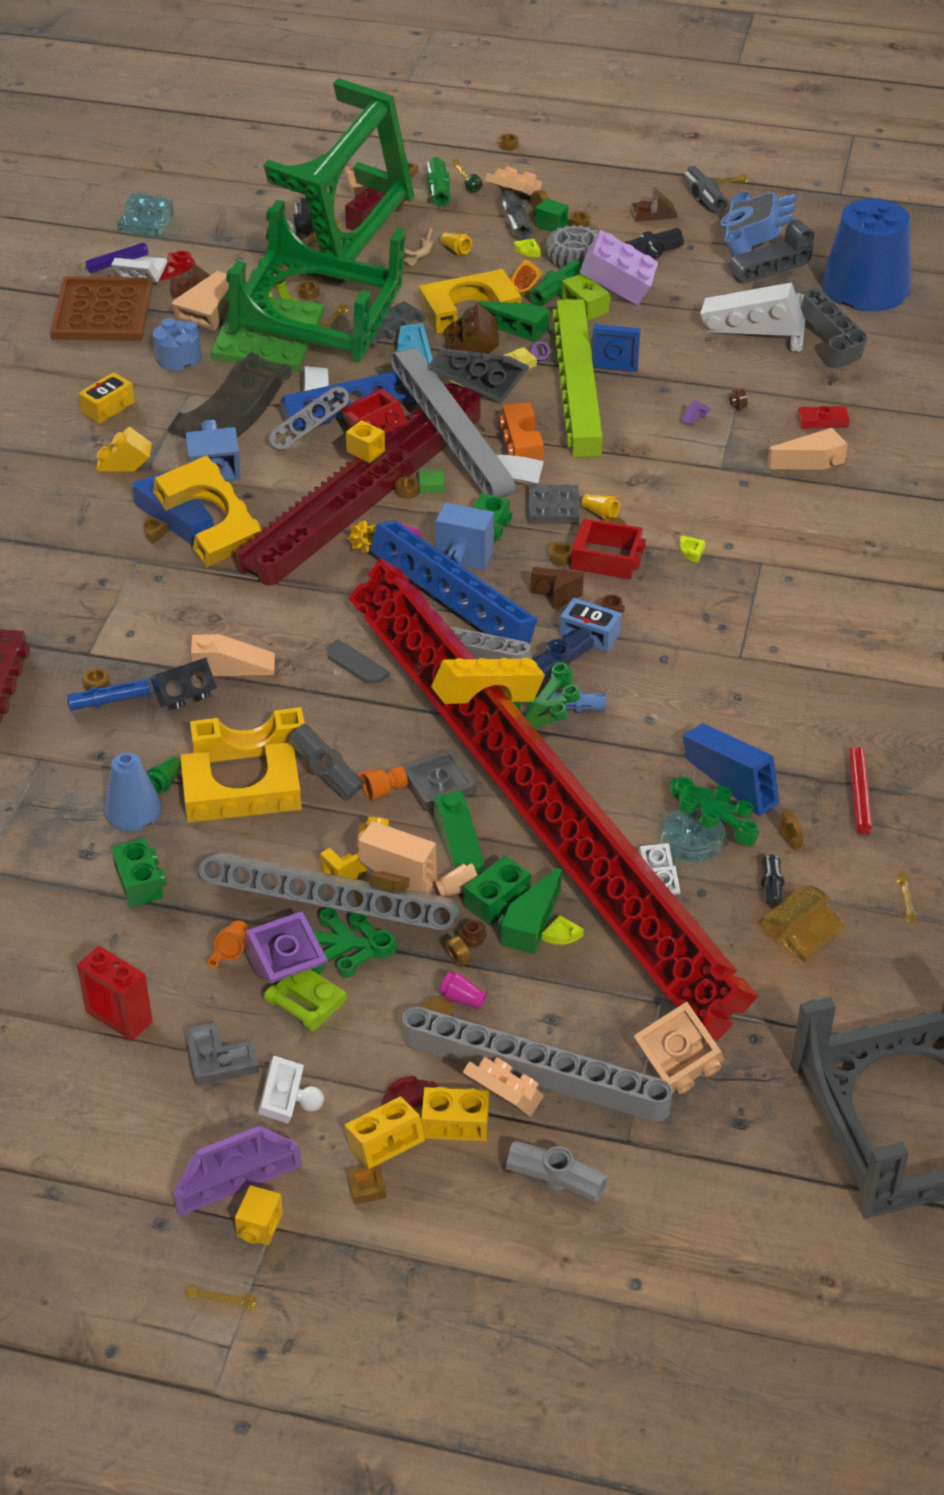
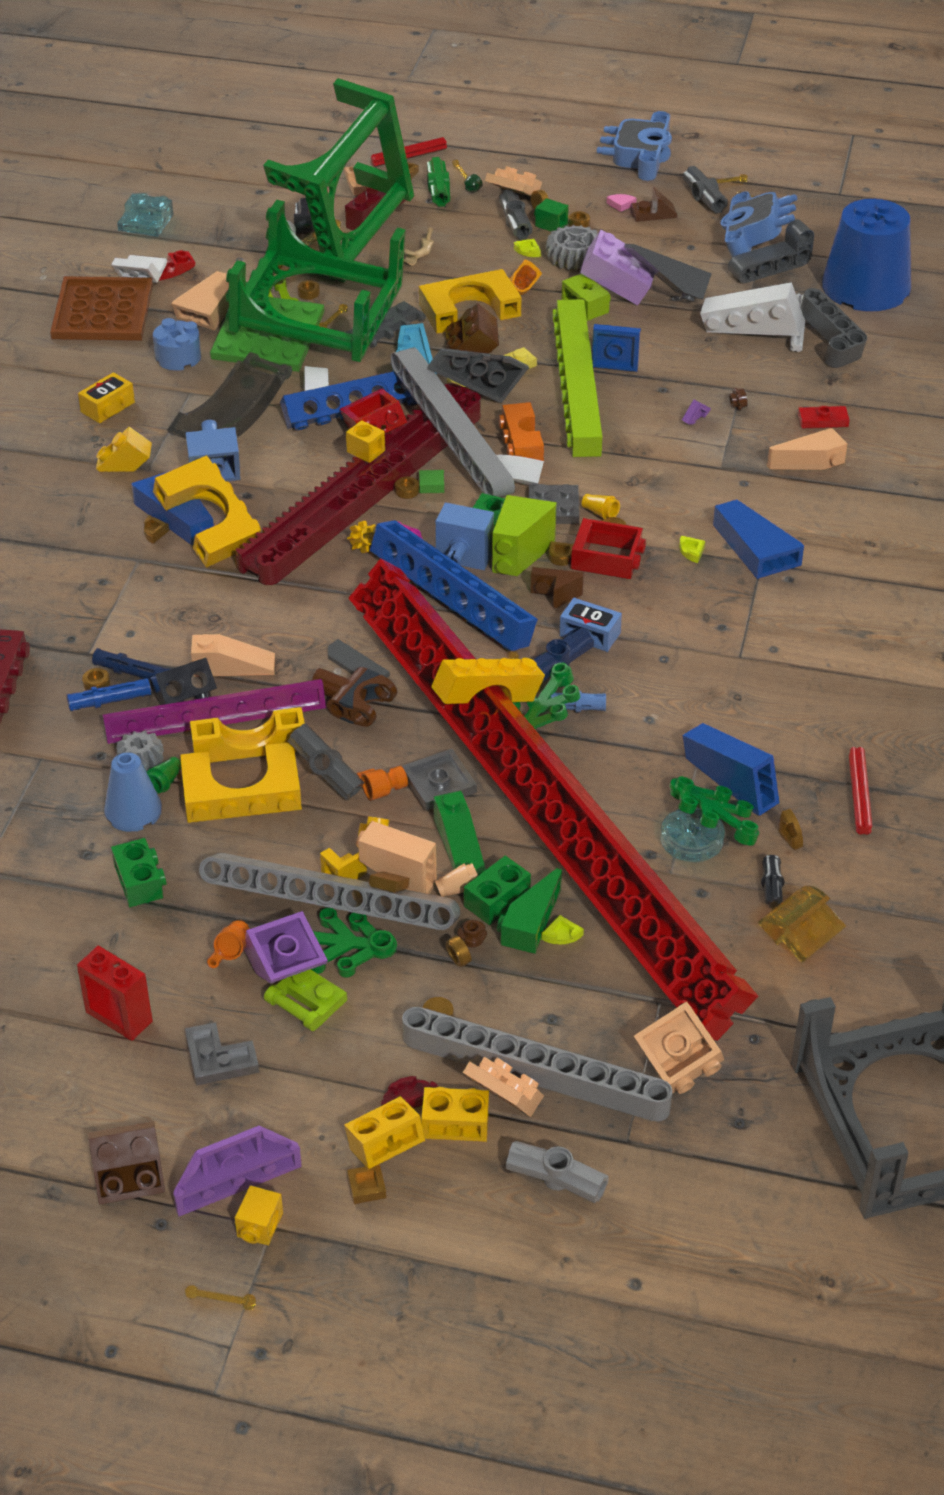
(105, 261): dark purple axle -> none
(126, 1162): none -> reddish brown slope
(127, 665): none -> dark blue pin
(145, 746): none -> light grey gear
(183, 284): reddish brown slope -> none
(228, 708): none -> magenta plate
(283, 1090): white plate -> none
(308, 418): light grey beam -> none
(352, 694): none -> reddish brown connector
(414, 150): none -> red axle
(457, 242): yellow cone -> none
(462, 991): dark pink cone -> none
(485, 644): light grey beam -> none
(508, 142): pearl gold tile -> none
(519, 318): green slope -> none
(522, 533): none -> lime slope
(544, 348): medium lavender hinge -> none
(552, 283): green piece -> none
(613, 602): reddish brown plate -> none
(620, 201): none -> bright pink tile
(639, 144): none -> medium blue piece
(657, 243): black piece -> none
(660, 860): white slope -> none
(679, 276): none -> dark grey wedge
(757, 540): none -> blue slope
(903, 880): clear yellow hinge -> none

